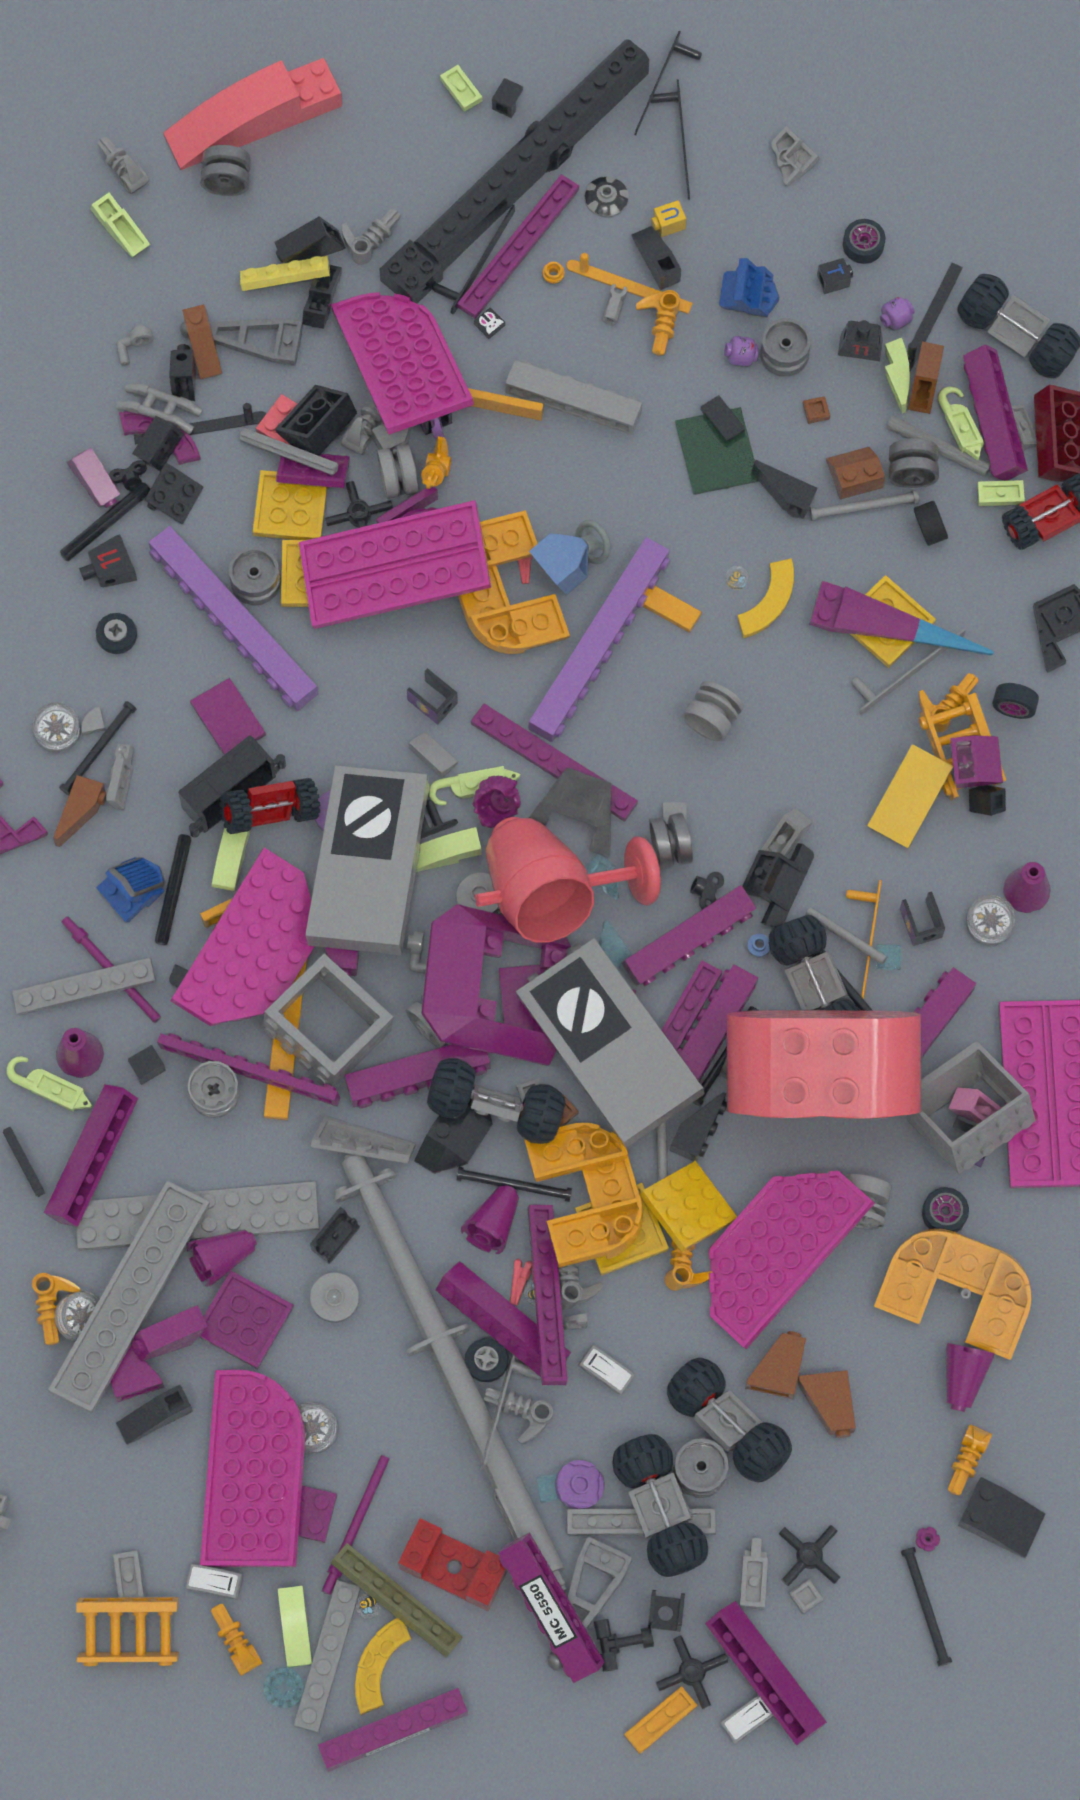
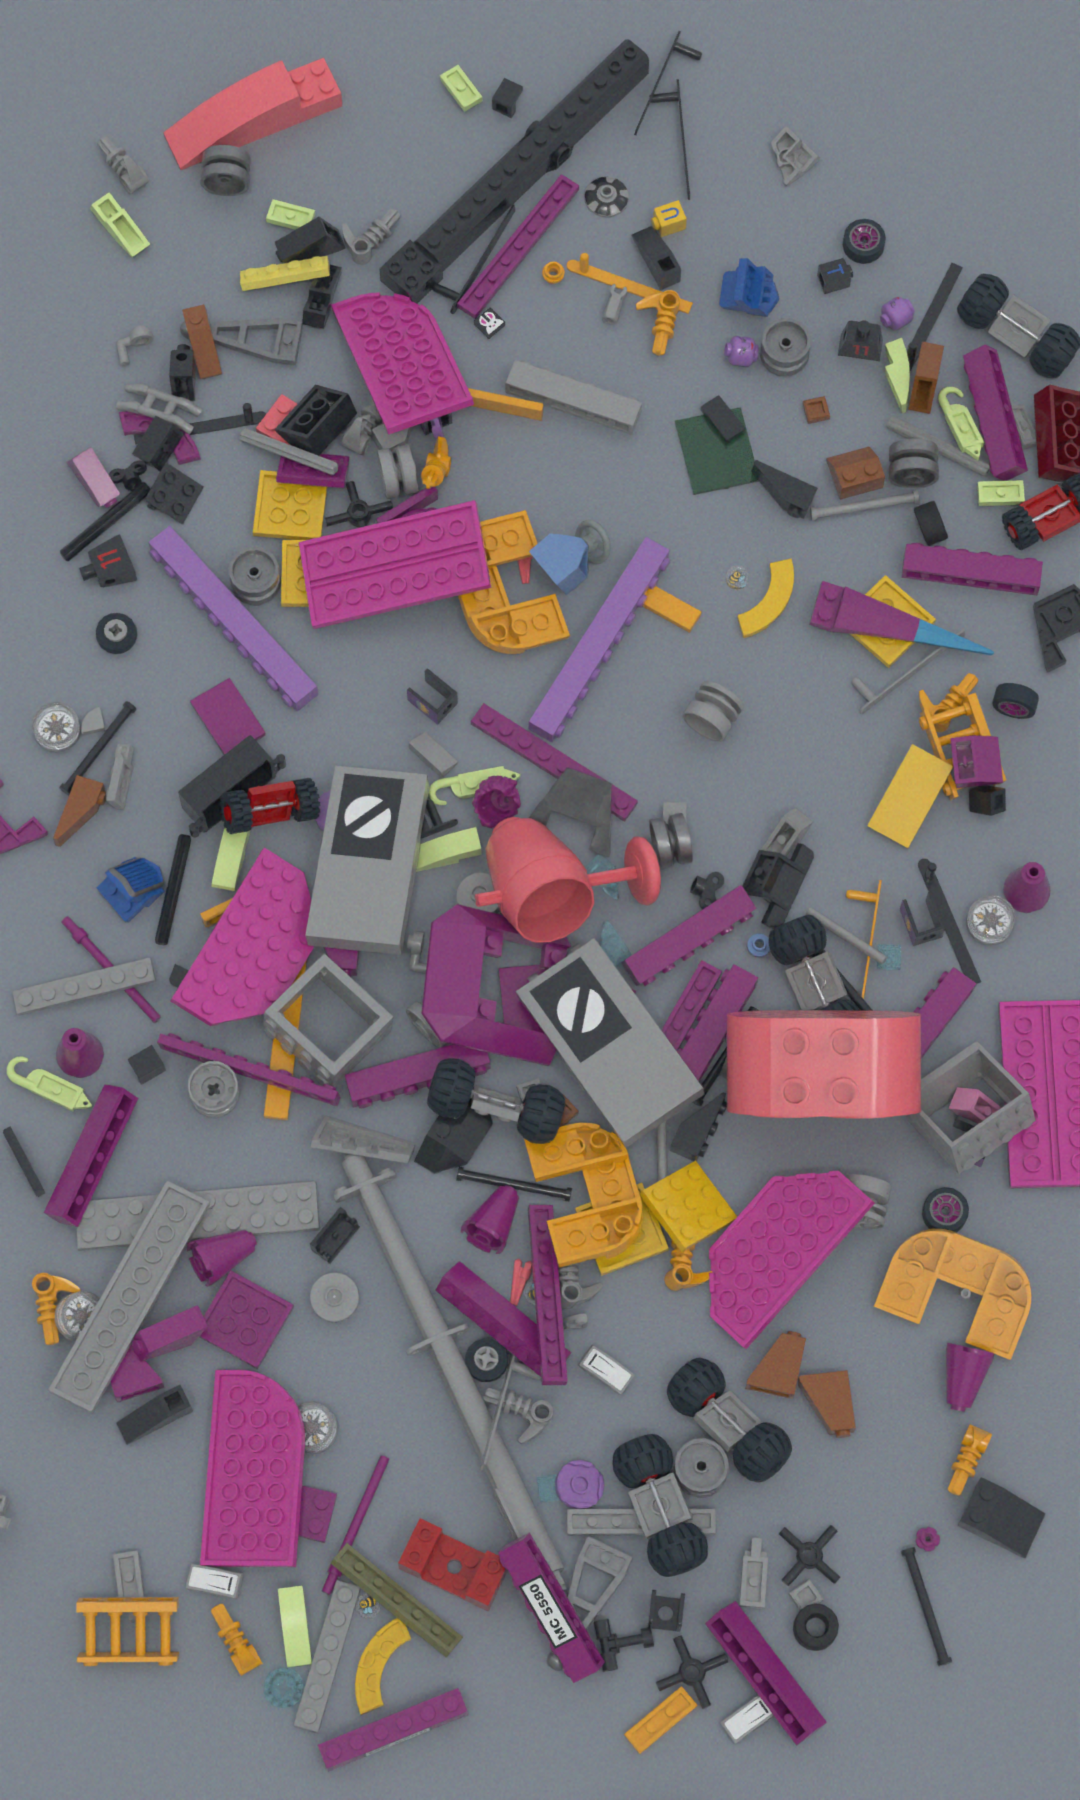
(289, 215): none -> yellowish green plate
(815, 1611): none -> black tyre
(928, 873): none -> black piece
(972, 569): none -> magenta brick

